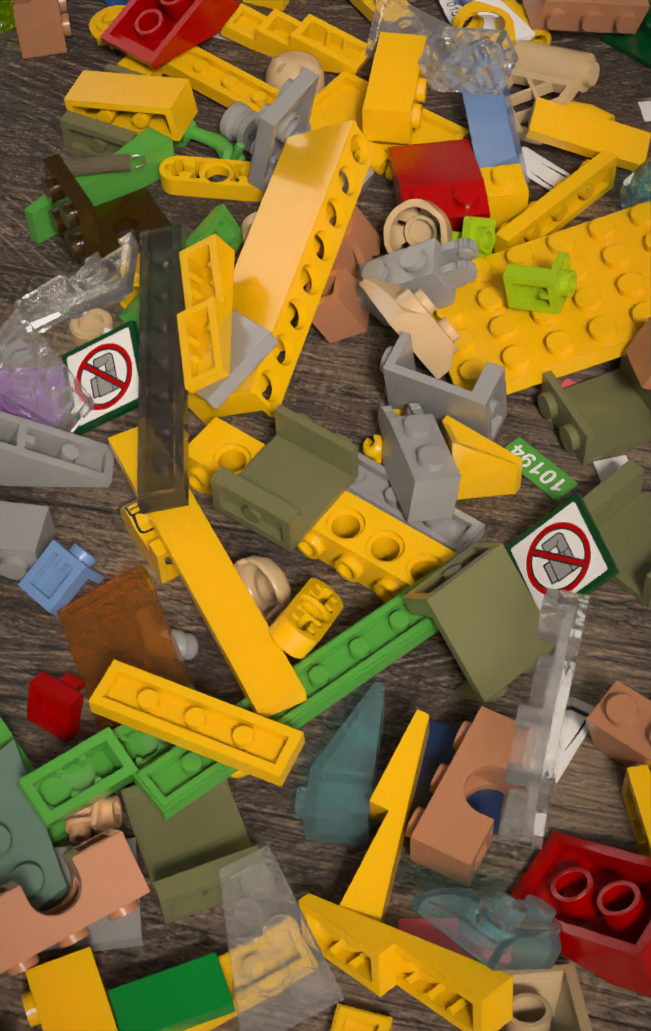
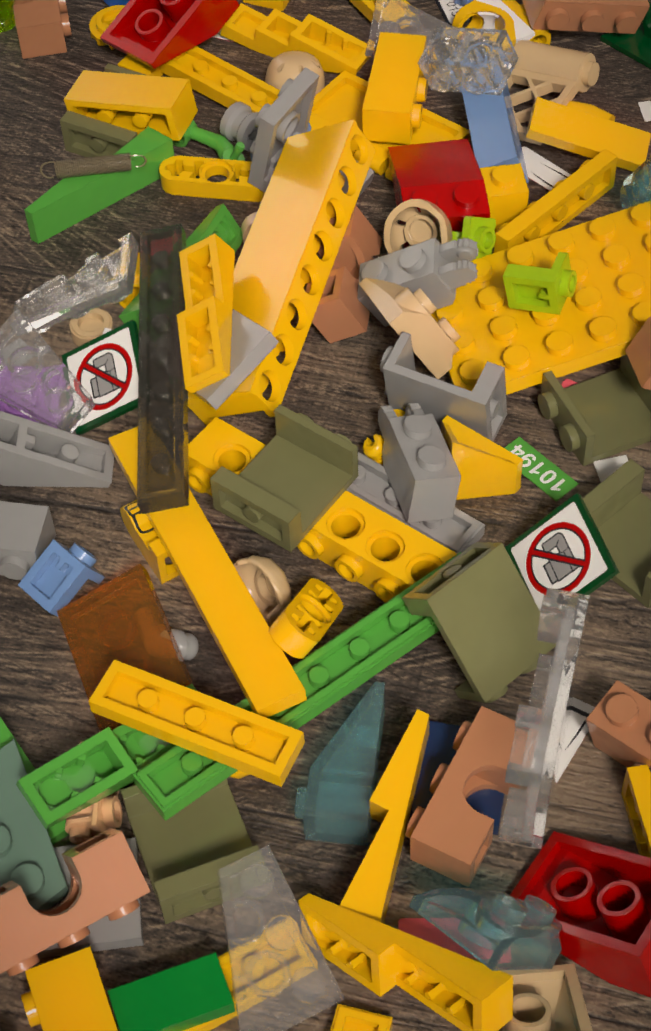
(56, 704): red tile -> none
(95, 228): dark brown bracket -> none

